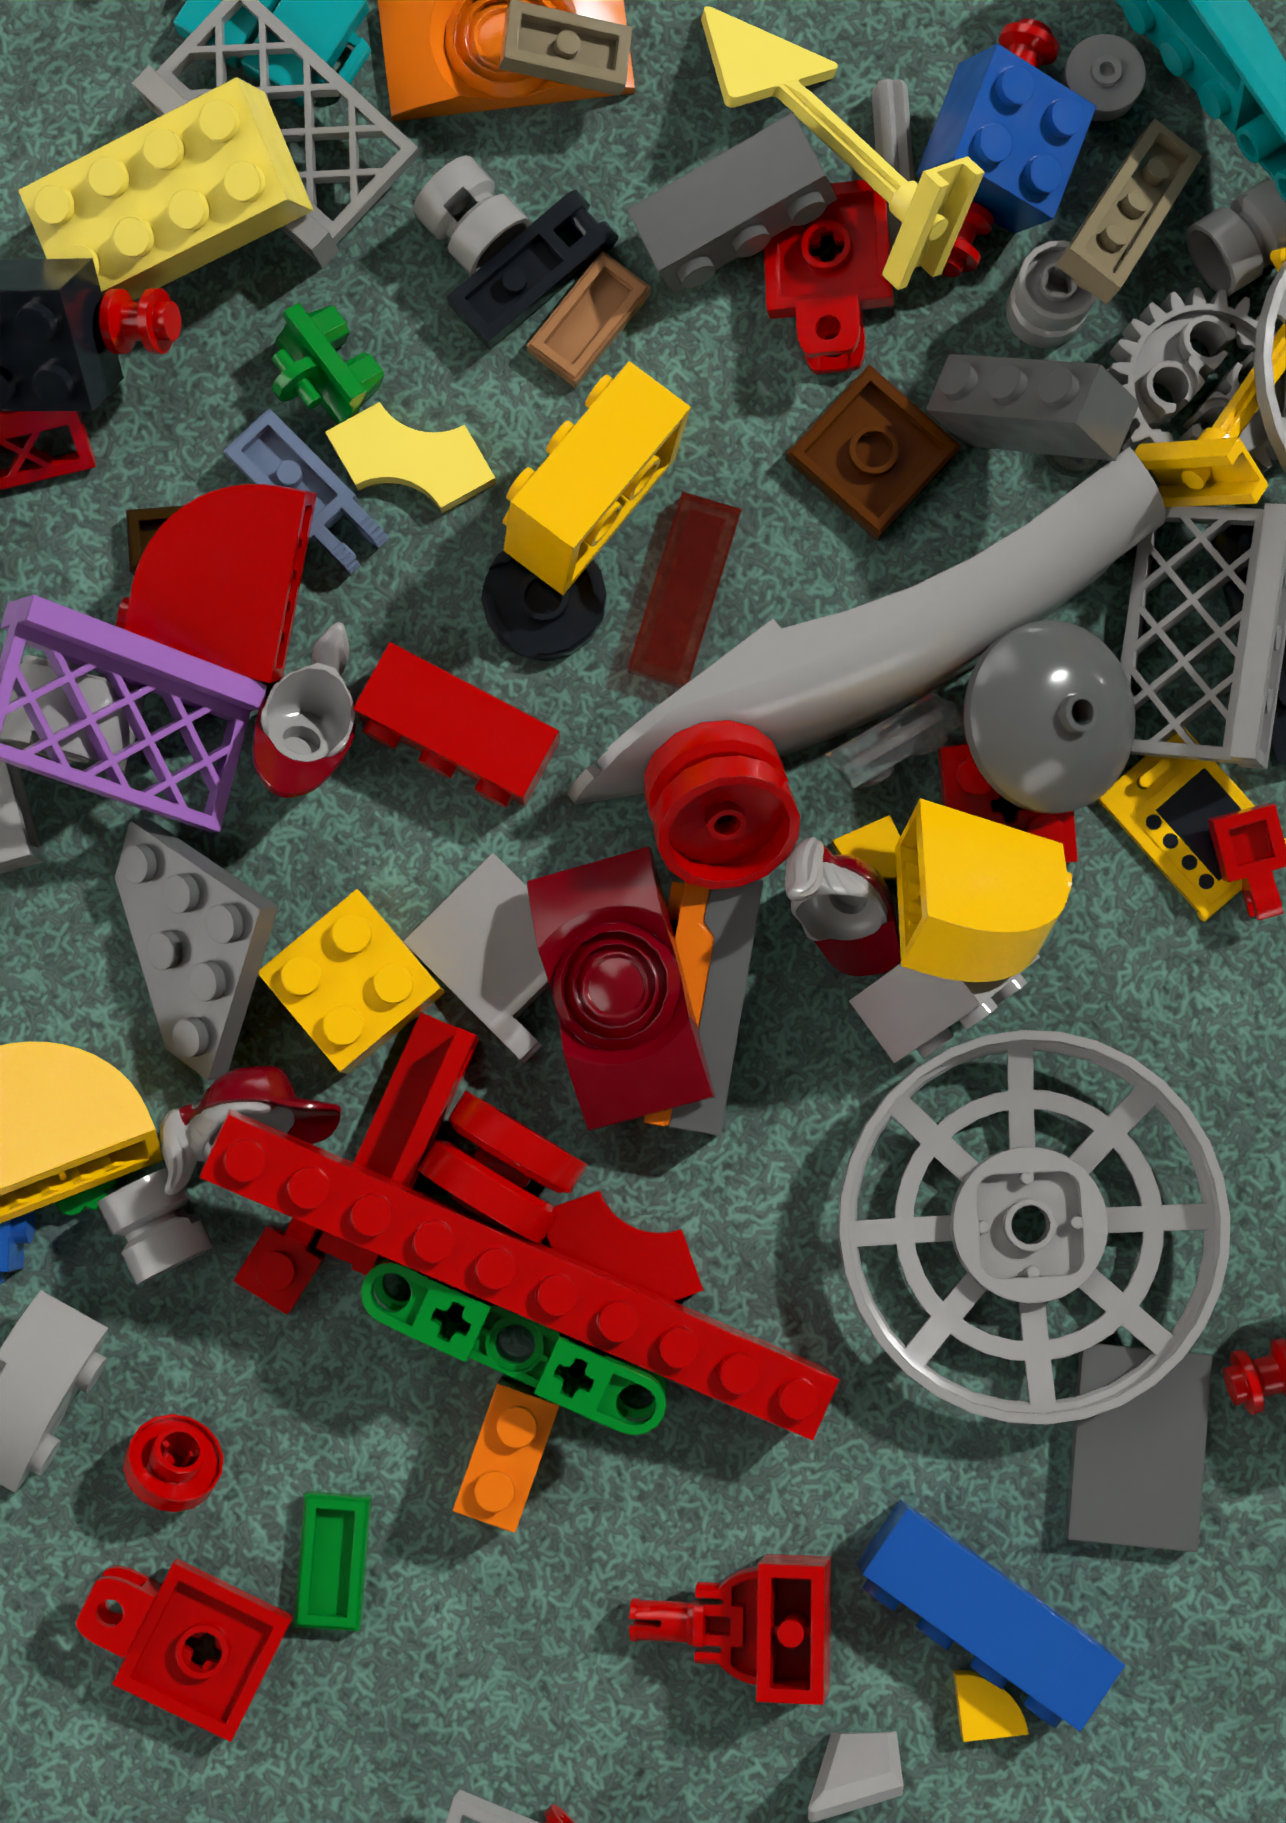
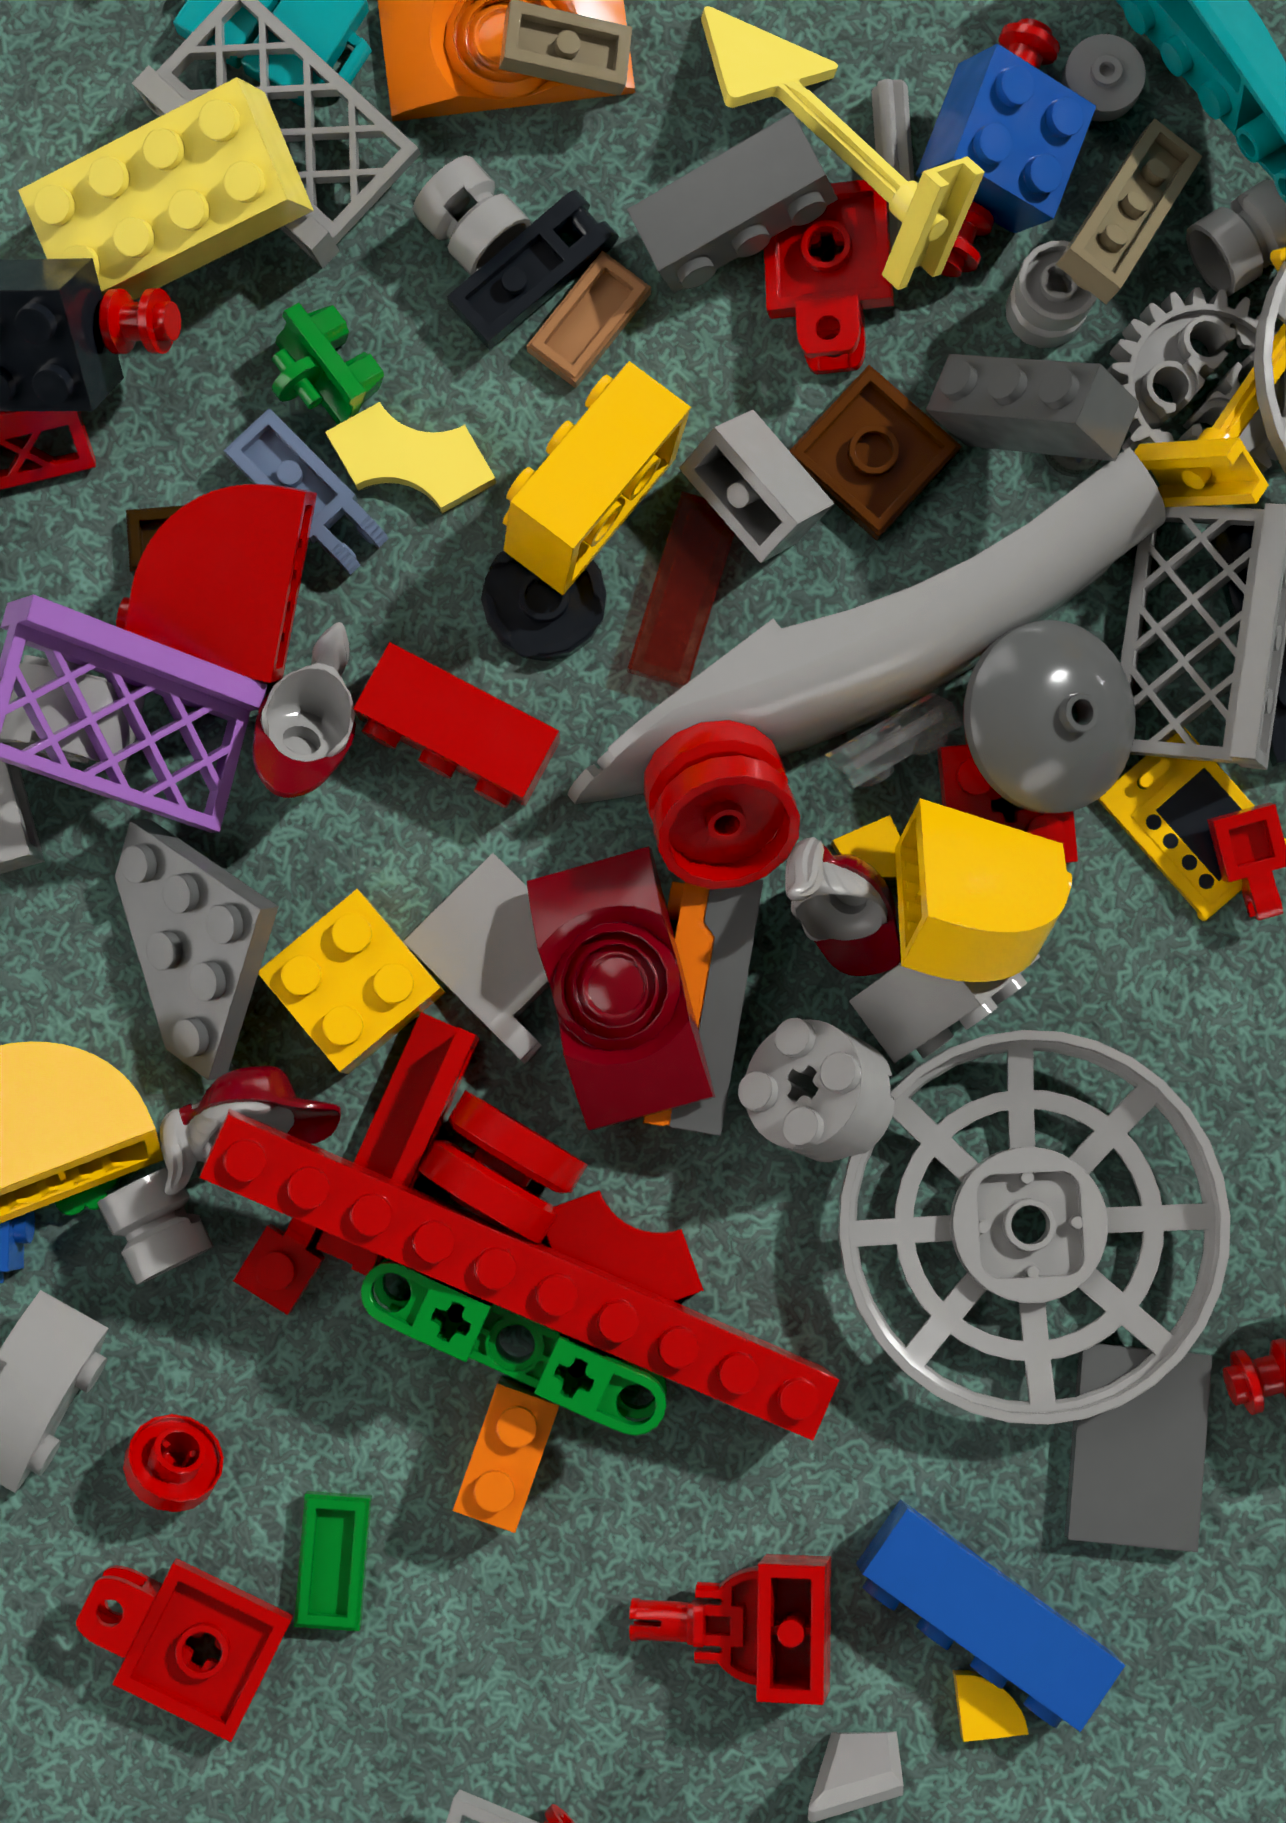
(756, 485): none -> light grey brick
(818, 1091): none -> light grey brick

